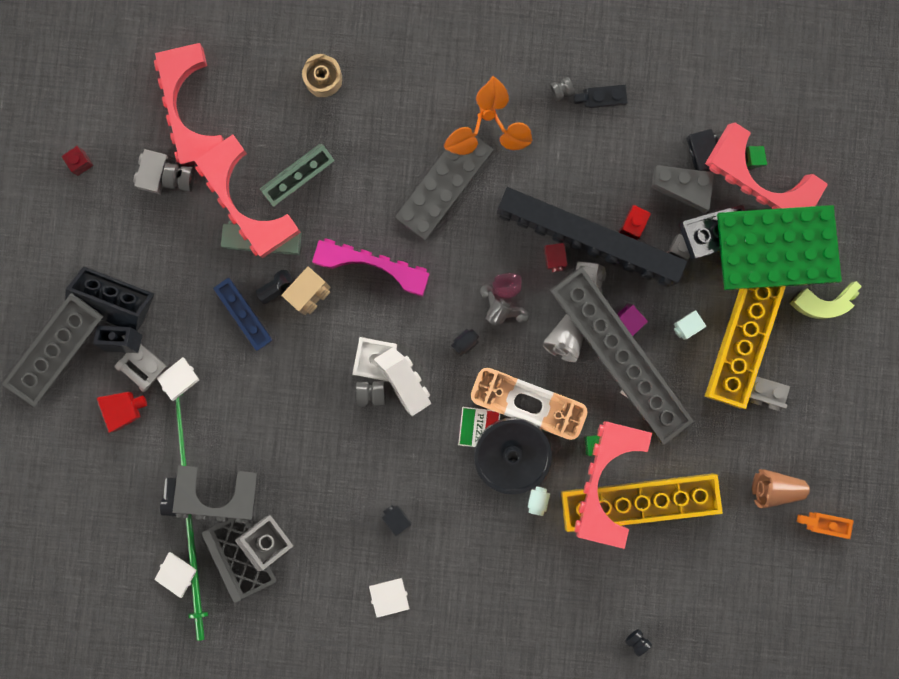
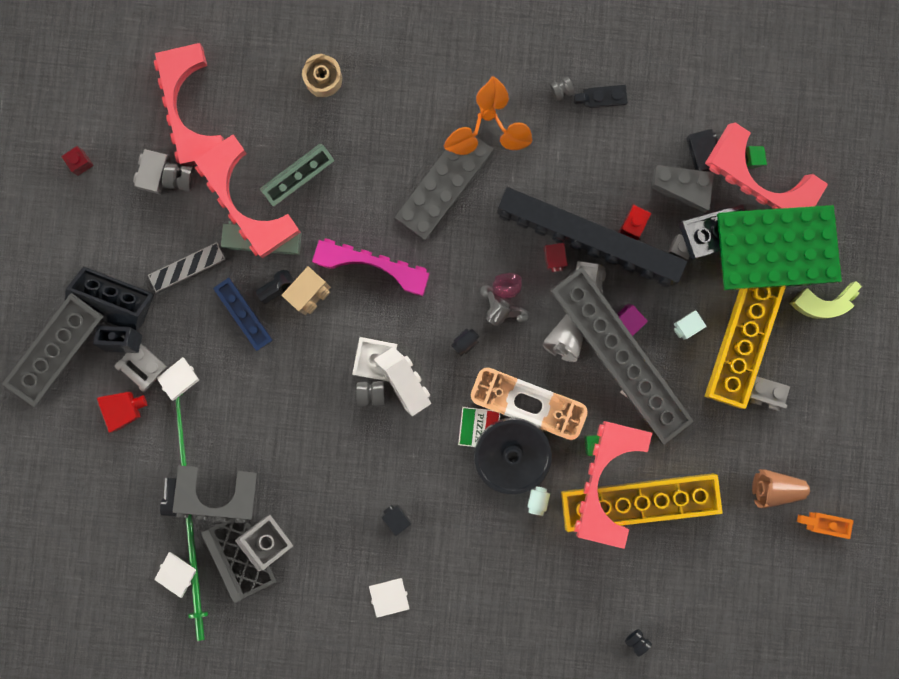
(186, 267): none -> tile

